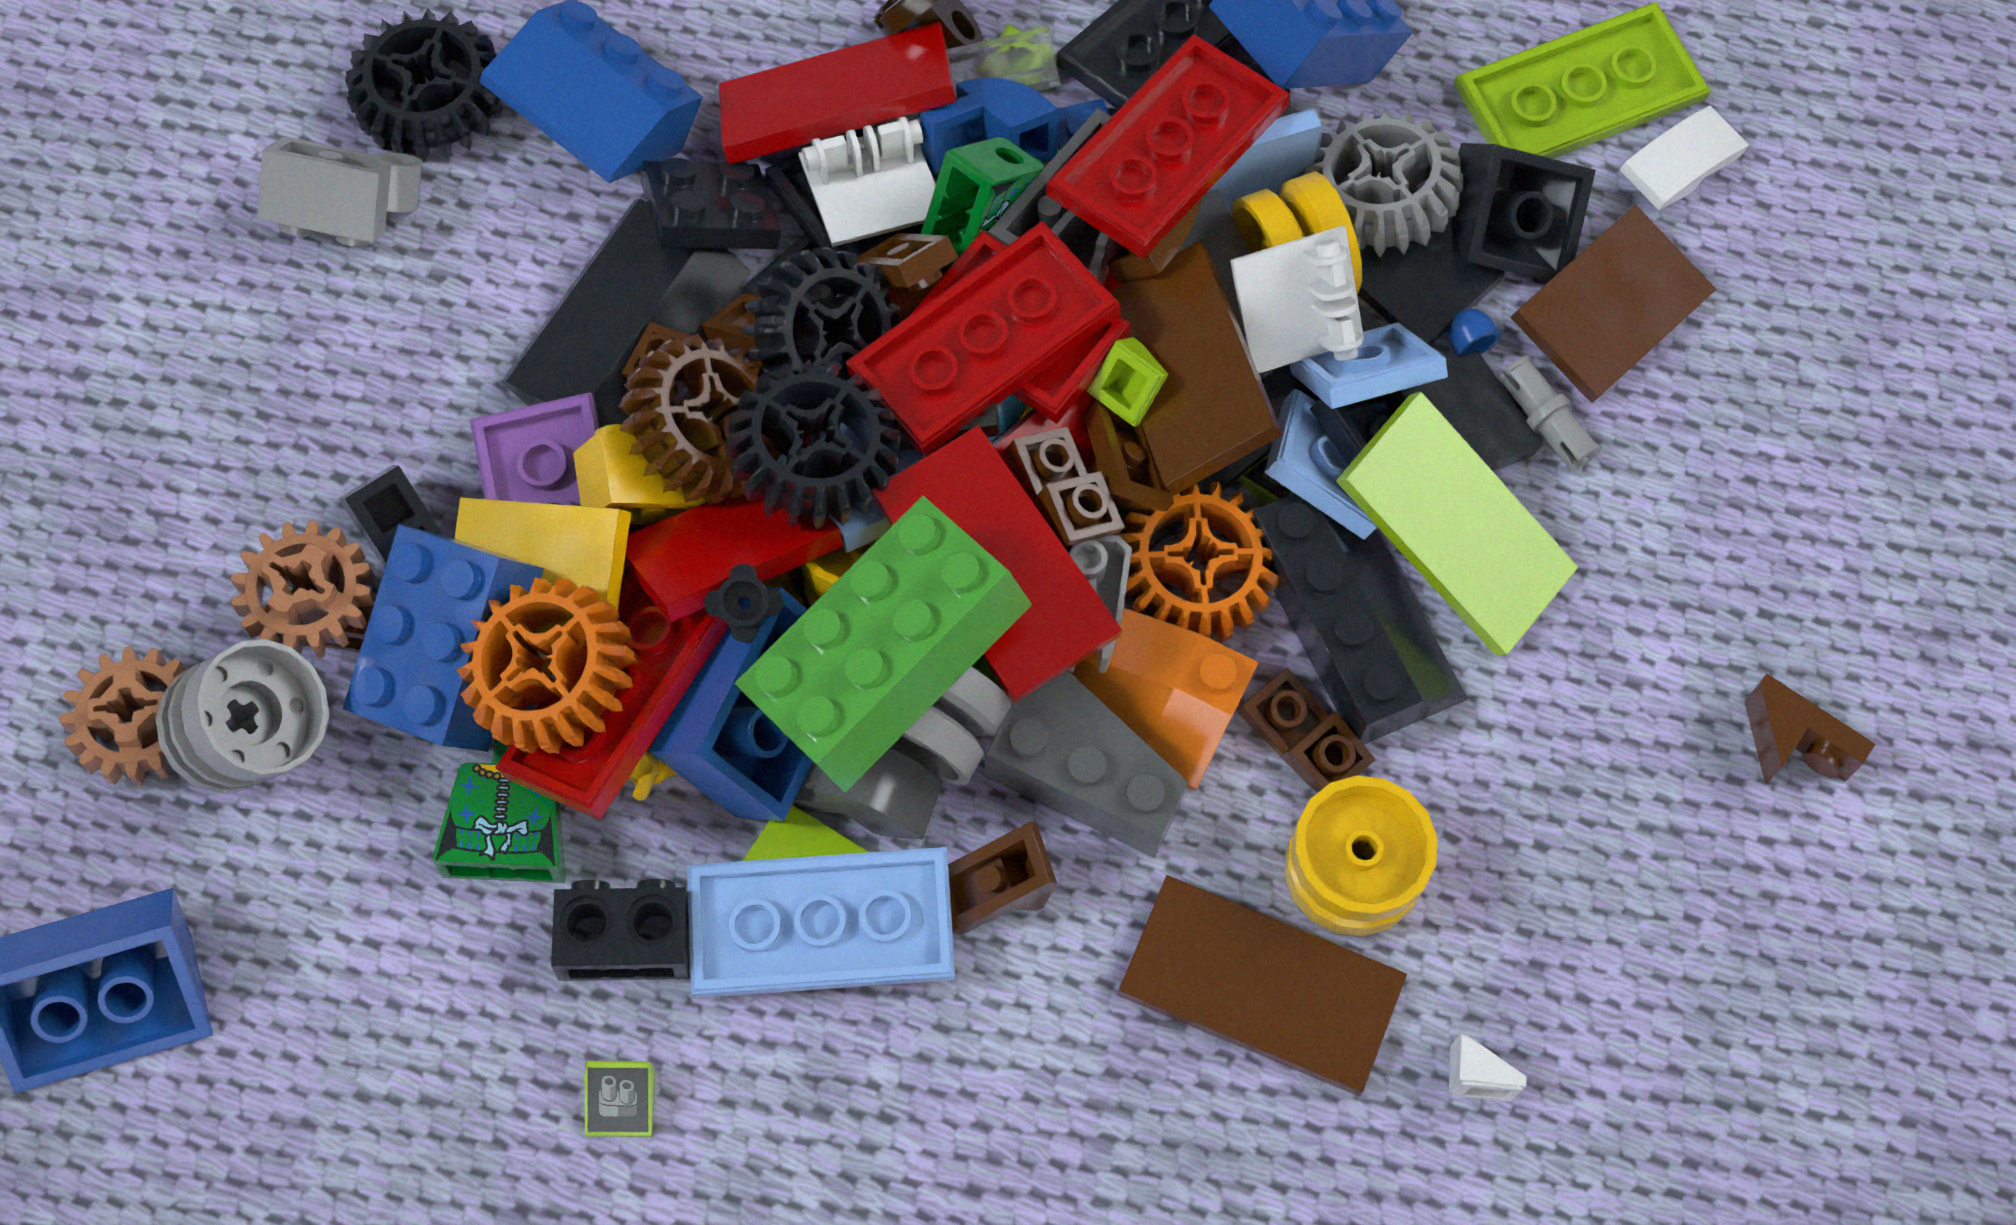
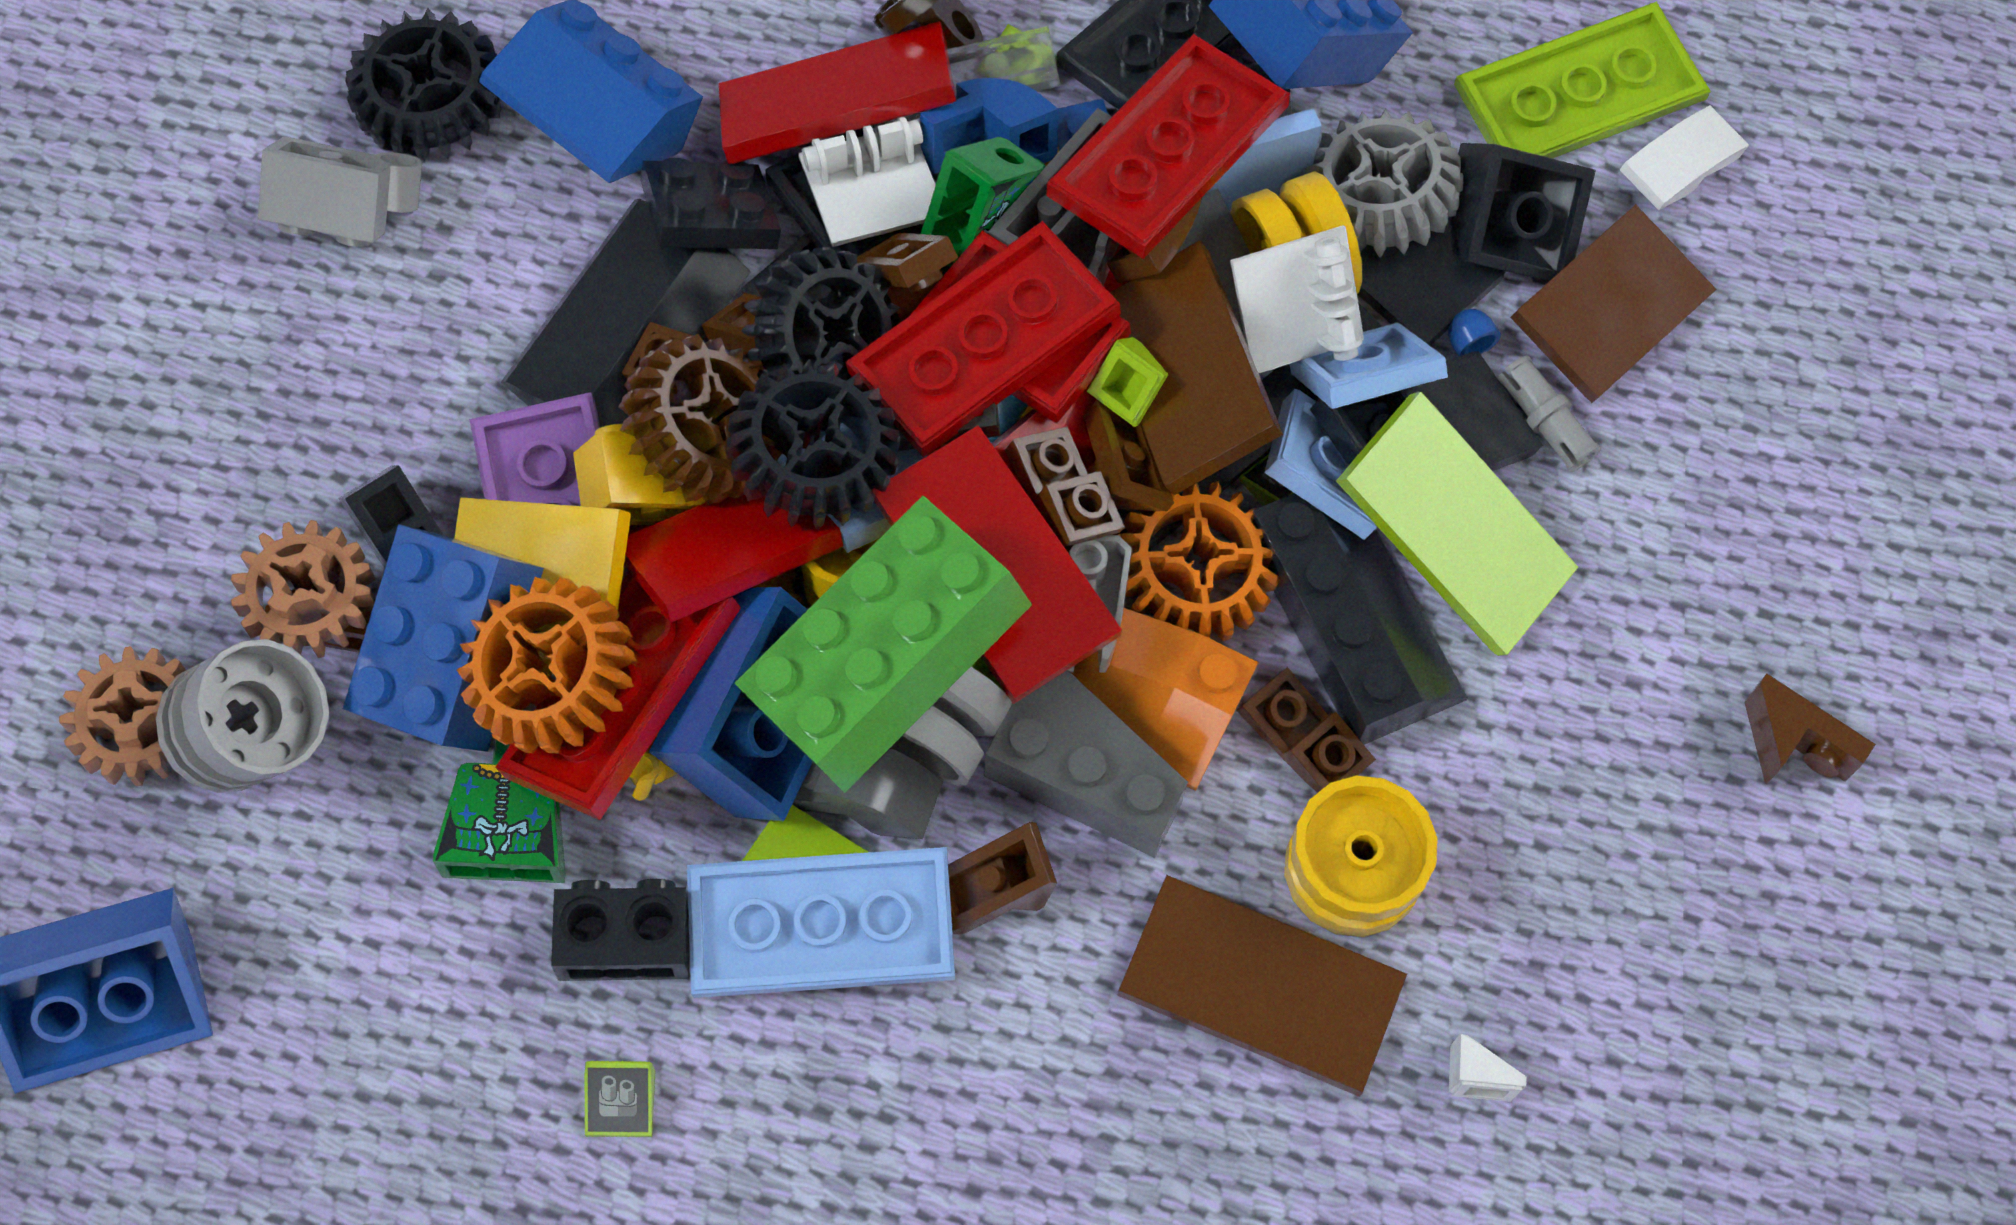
(743, 583): black plate -> none

